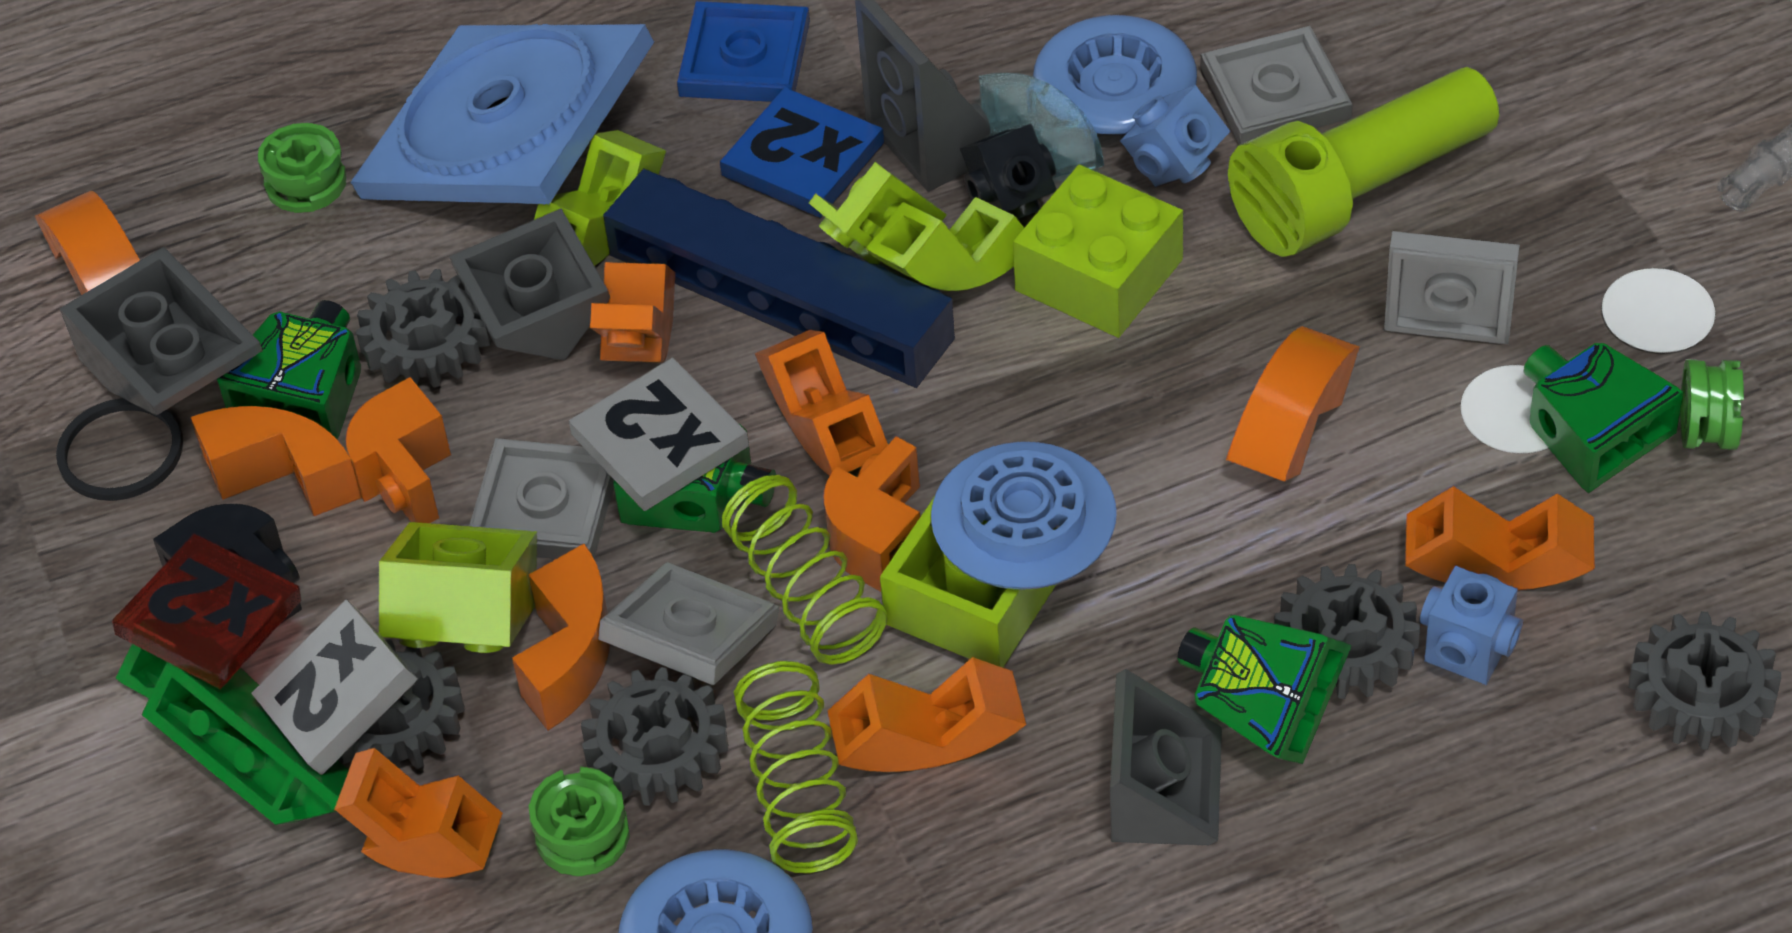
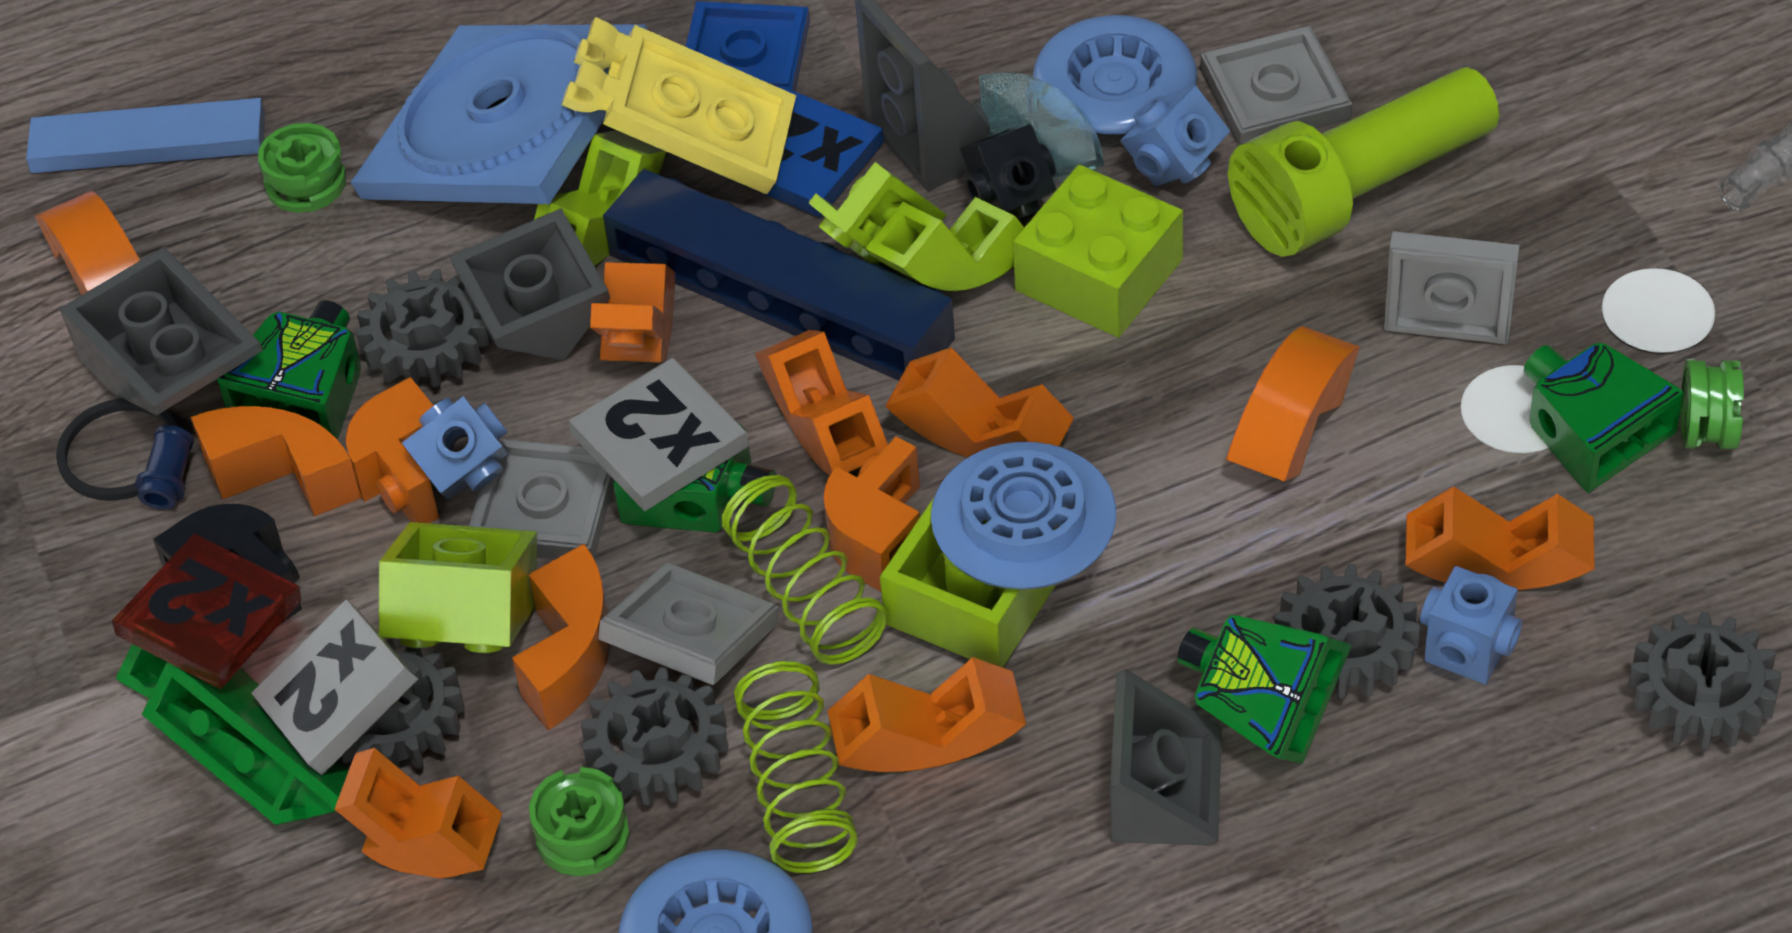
(145, 135): none -> medium blue tile
(162, 479): none -> dark blue pin
(435, 443): none -> medium blue brick
(683, 103): none -> light yellow tile
(961, 413): none -> orange brick

